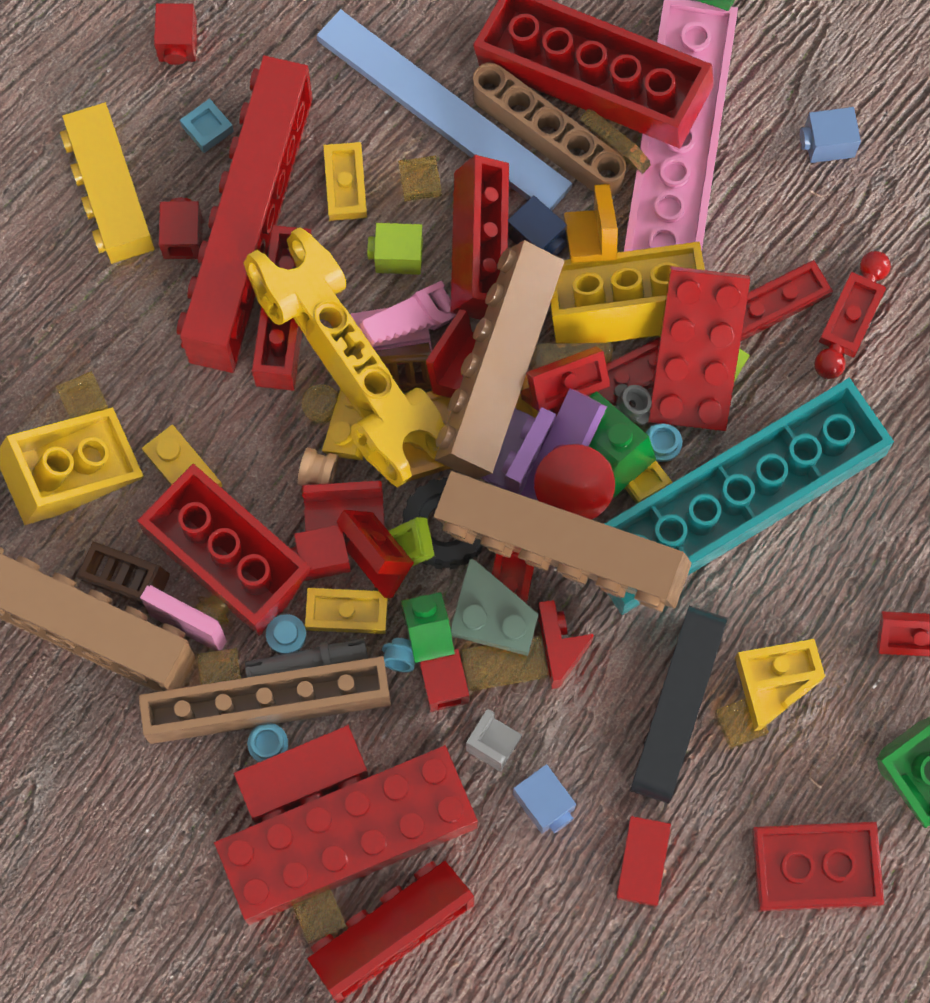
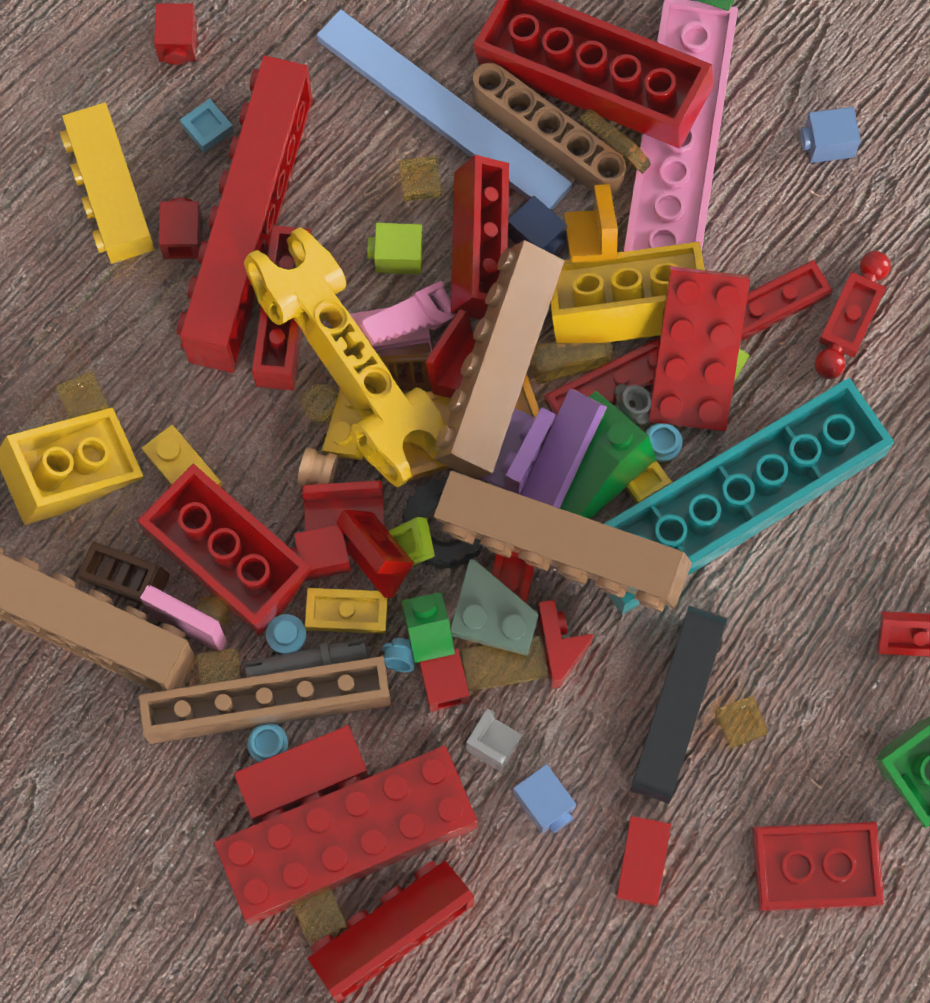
(345, 181): yellow plate -> none
(575, 480): red dish -> none
(581, 372): red panel -> none
(777, 677): yellow wing -> none

